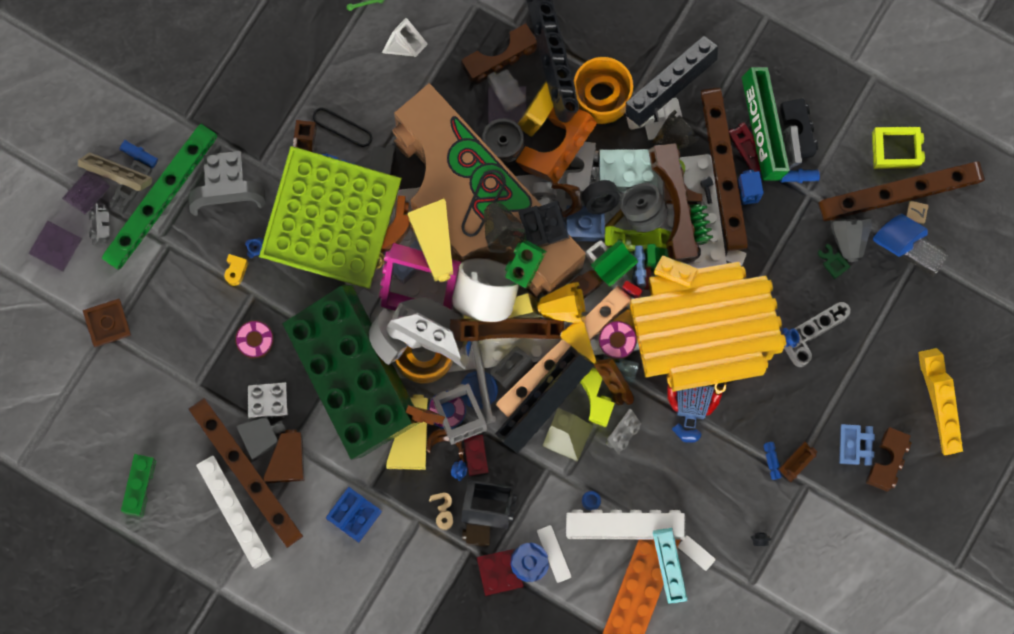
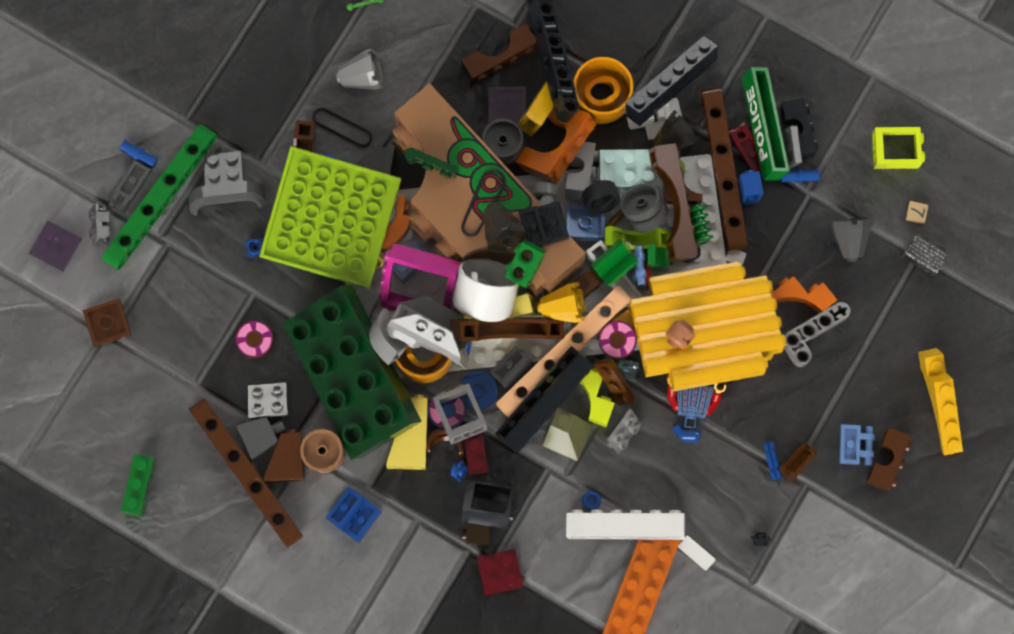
(86, 192): clear purple plate -> none
(115, 171): dark tan plate -> none
(233, 512): white arch -> none
(236, 271): yellow leg -> none
(312, 446): none -> medium nougat wheel
(361, 72): none -> light grey cone
(405, 40): white slope -> none
(424, 415): dark orange plate -> none
(429, 163): none -> dark green plate
(432, 233): light yellow slope -> none
(444, 519): tan leg -> none
(482, 383): light grey bar -> none
(506, 90): clear panel -> none
(529, 562): blue tile -> none
(554, 554): white sticker -> none
(575, 194): reddish brown helmet -> none
(577, 337): yellow sticker -> none
(632, 289): red tile -> none
(670, 565): tile -> none
(676, 271): yellow plate -> none
(680, 334): none -> nougat head
(705, 184): black hand -> none
(792, 337): blue plate -> none
(819, 297): none -> orange arch
(835, 263): dark green plate -> none
(900, 234): blue slope -> none
(901, 191): reddish brown beam -> none

